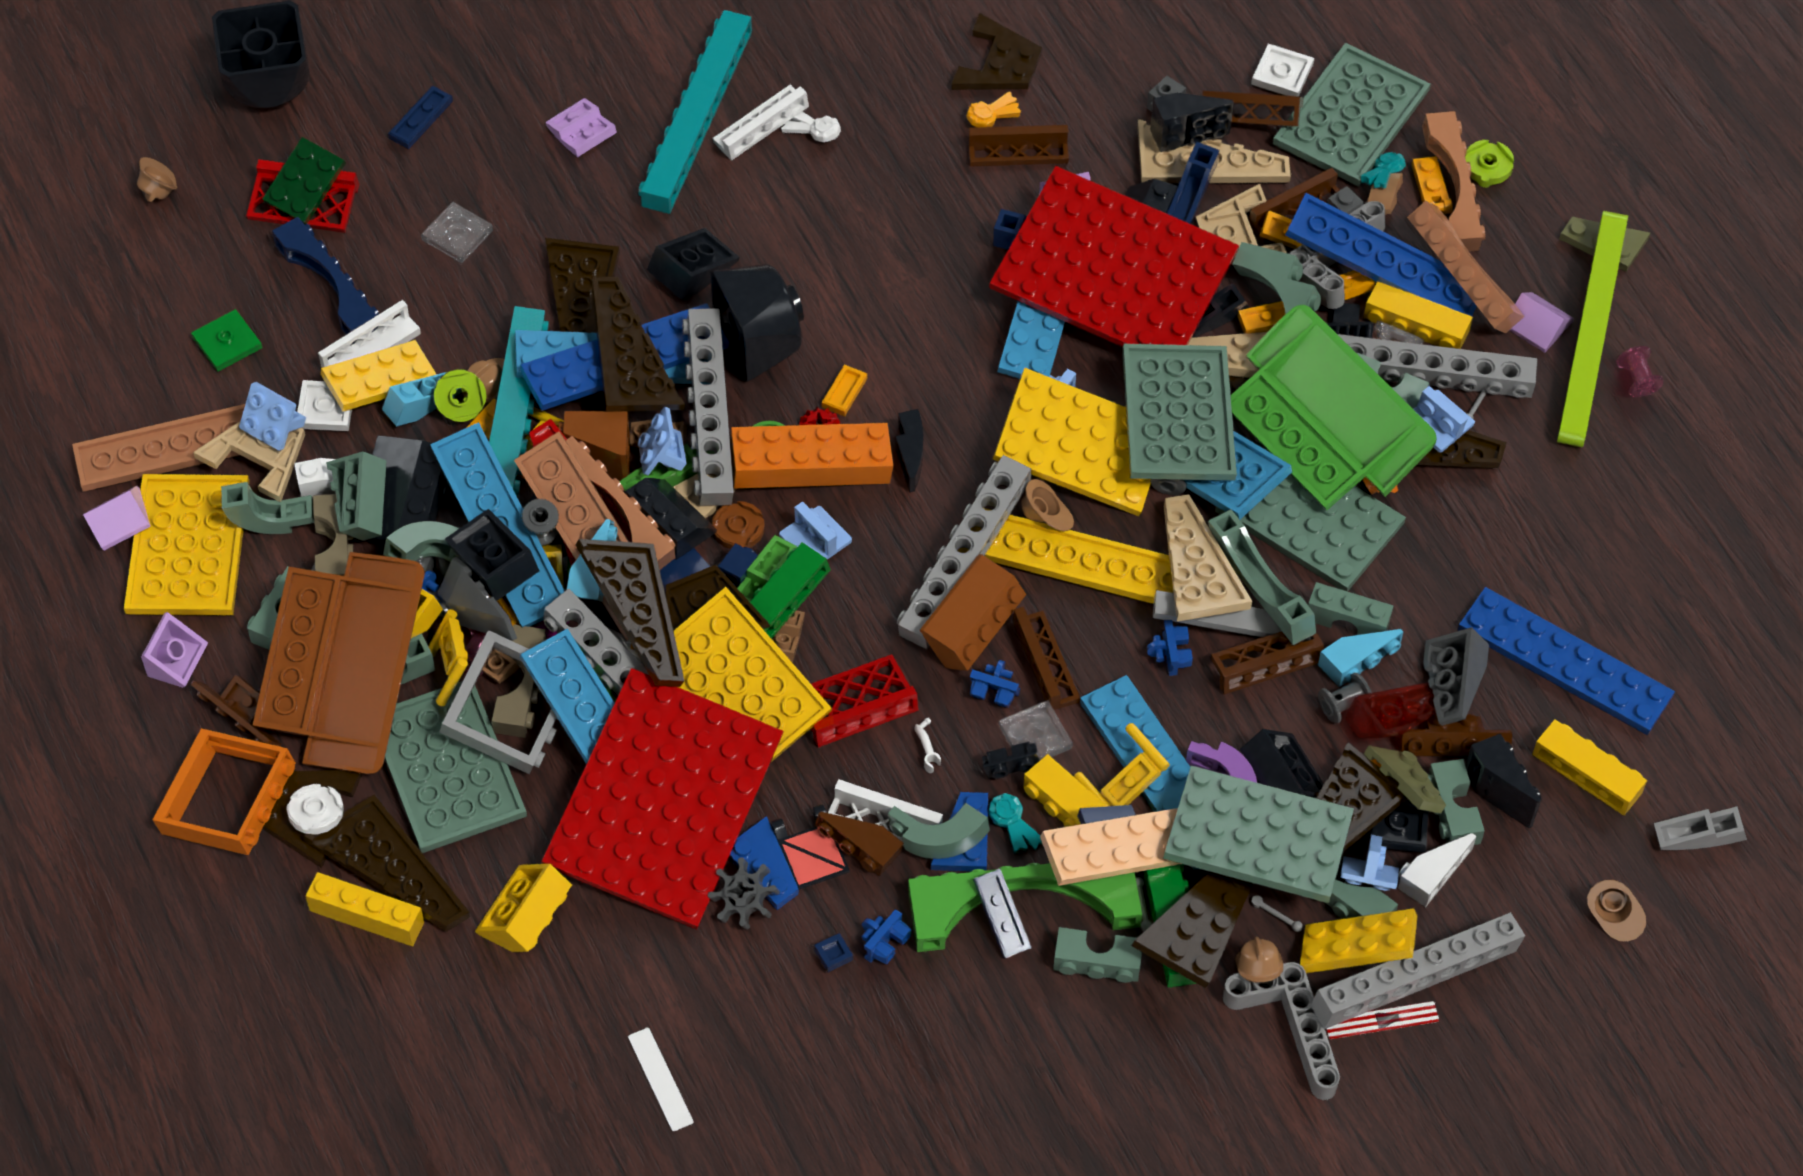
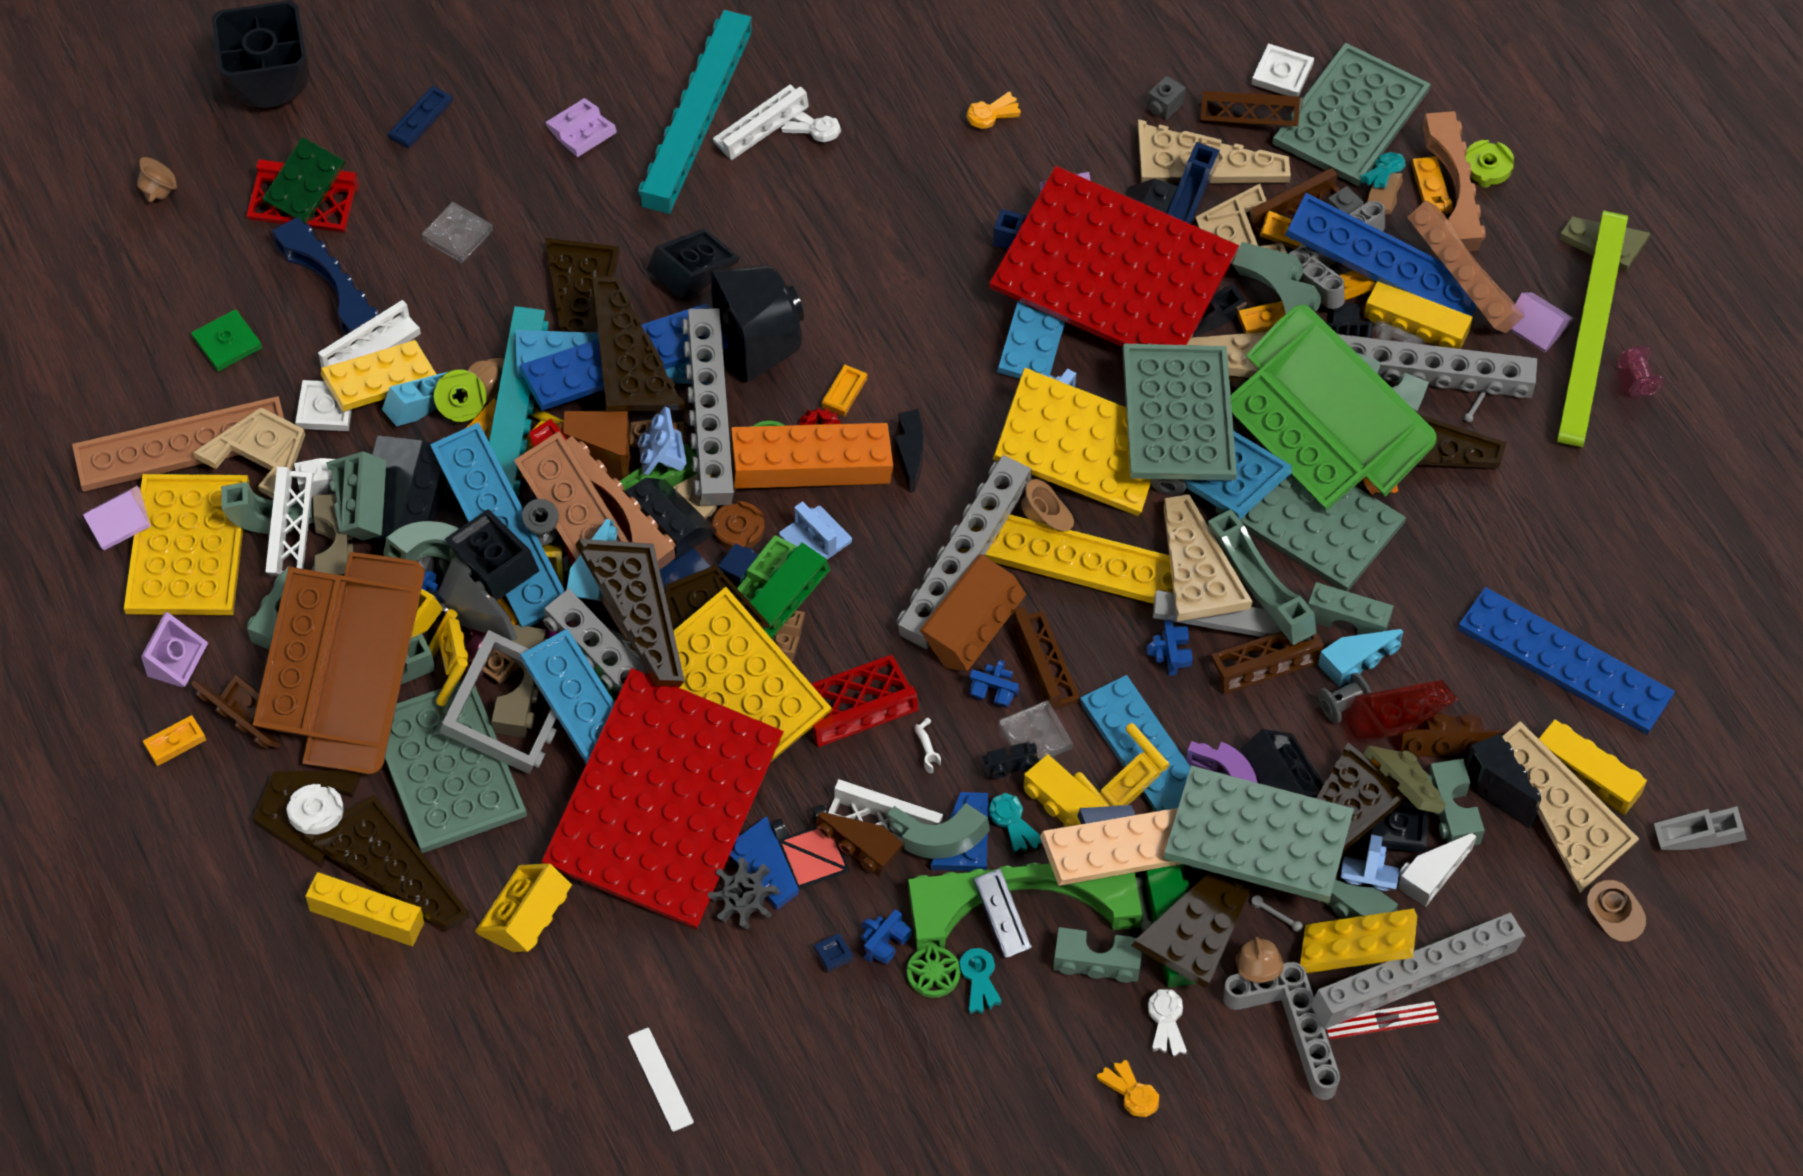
(174, 740): none -> light orange plate
(192, 771): orange window -> none
(269, 416): light blue bracket -> none
(280, 516): none -> white fence
(933, 971): none -> bright green wheel
(977, 967): none -> teal piece
(1009, 62): dark brown wing -> none
(1018, 140): reddish brown fence -> none
(1139, 1098): none -> light orange piece
(1165, 1008): none -> white piece
(1189, 119): black slope -> none
(1443, 416): light blue bracket -> none
(1455, 671): dark grey wedge -> none
(1574, 817): none -> tan wing

